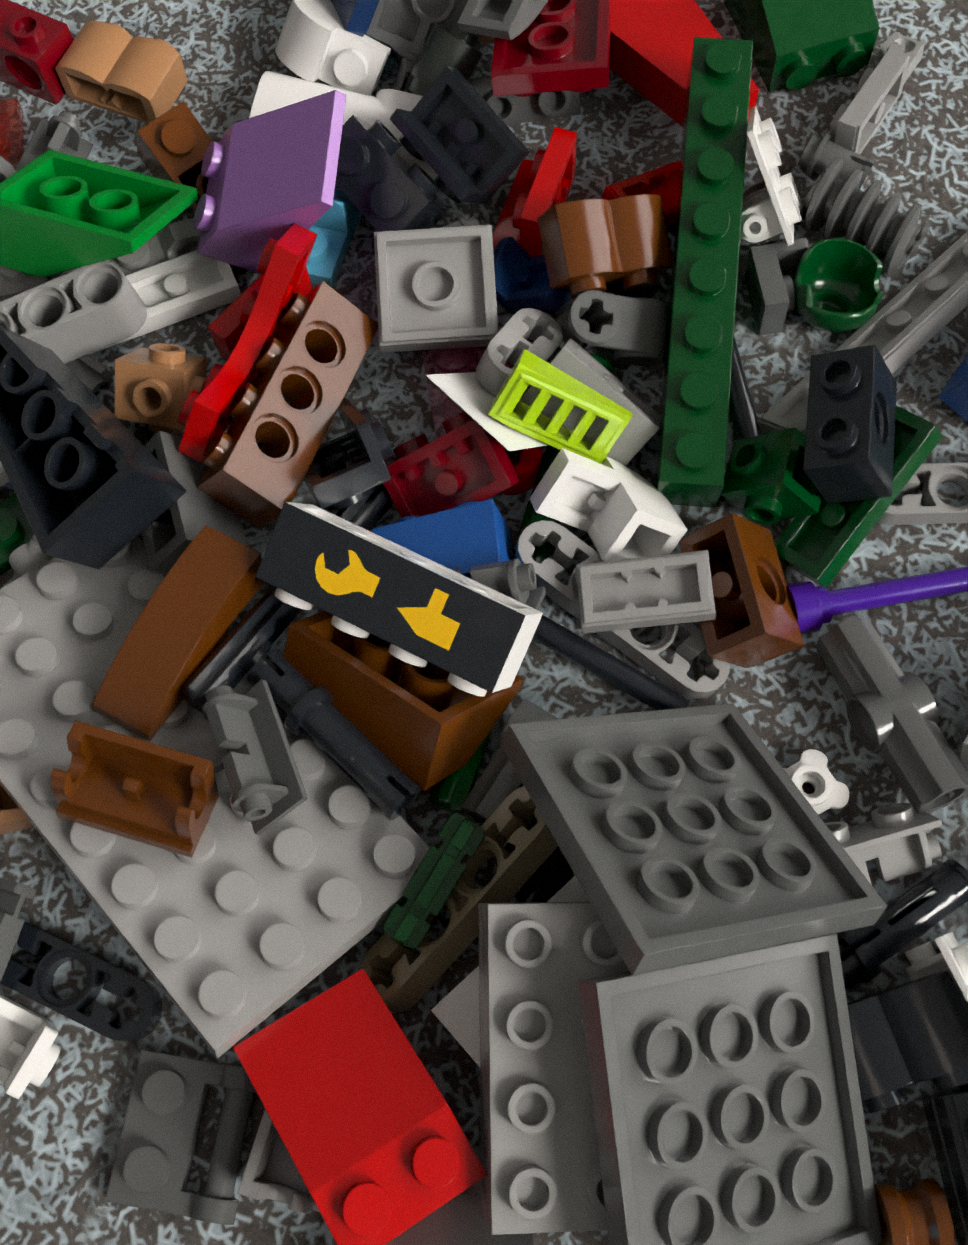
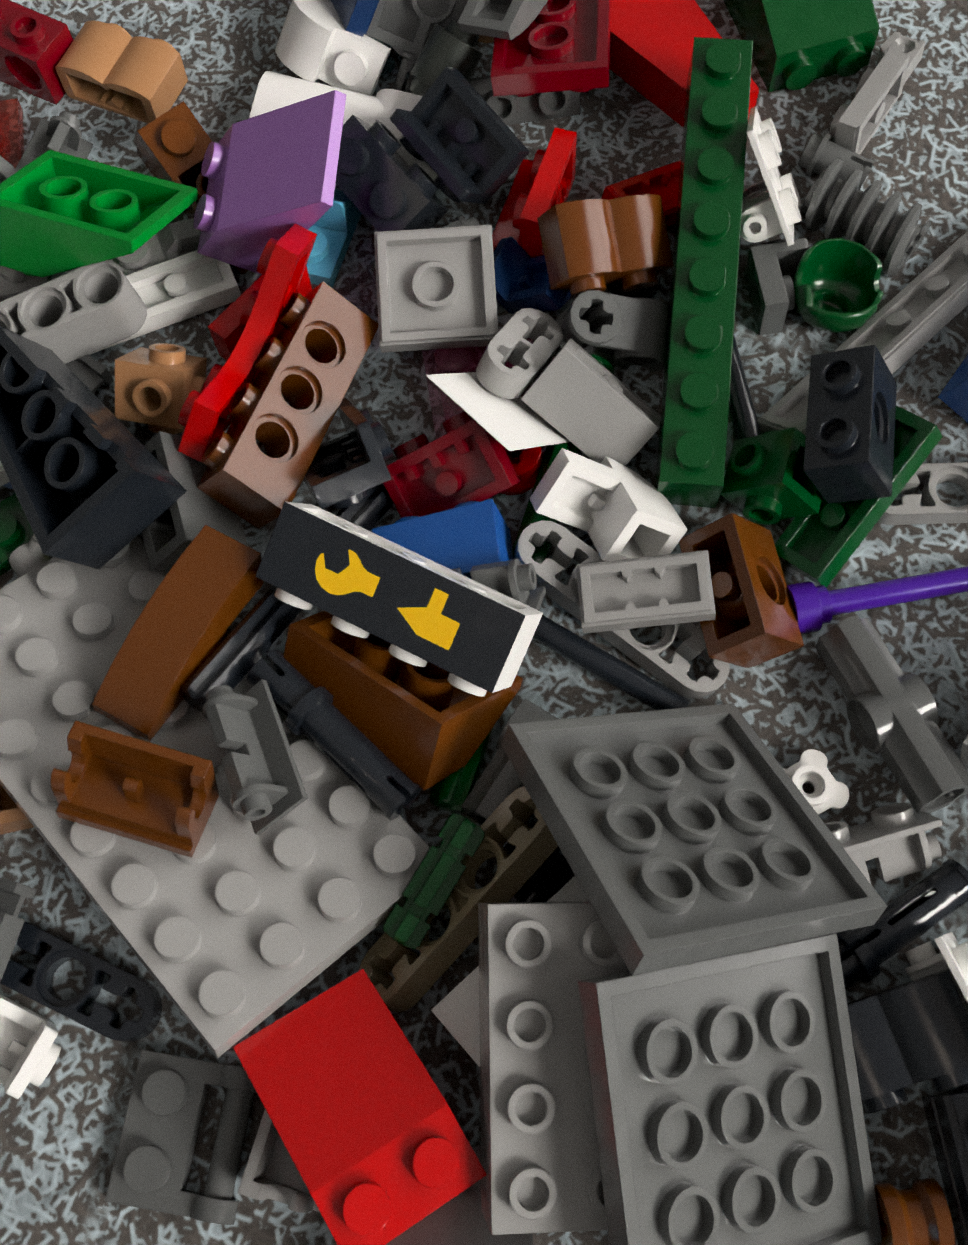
(552, 381): lime slope -> none

